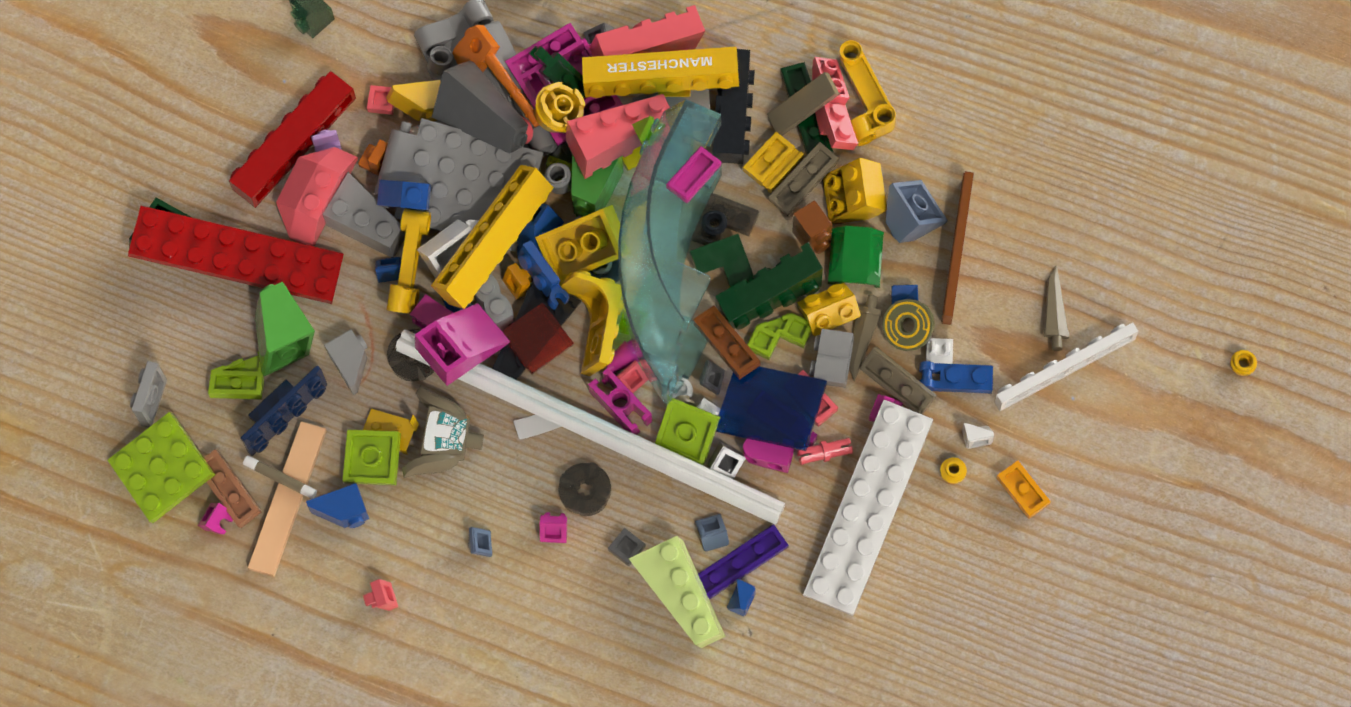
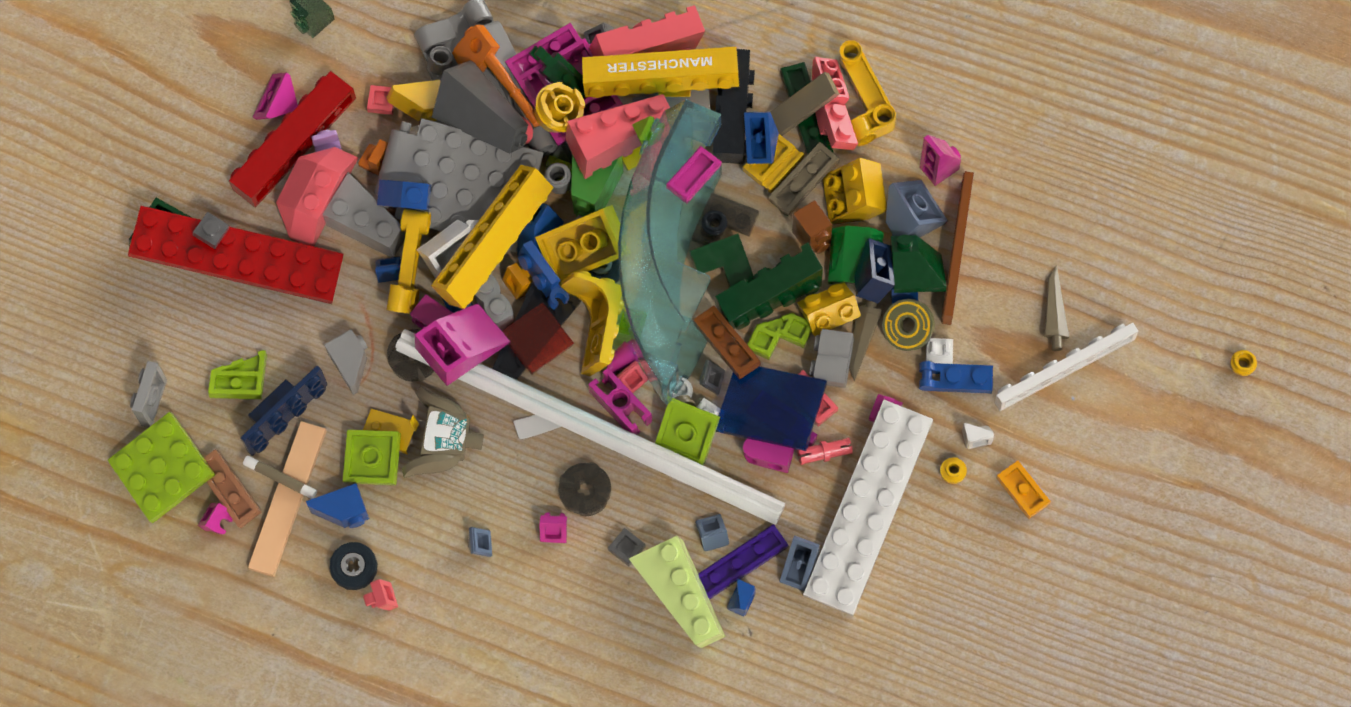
(211, 230): none -> flat silver plate
(277, 99): none -> dark pink slope
(281, 329): bright green slope -> none
(356, 579): none -> black bush
(726, 460): flat silver slope -> none
(760, 137): none -> blue slope
(800, 563): none -> sand blue slope
(874, 271): none -> dark blue slope
(897, 381): dark tan tile -> none
(916, 265): none -> dark green slope
(938, 159): none -> dark pink slope

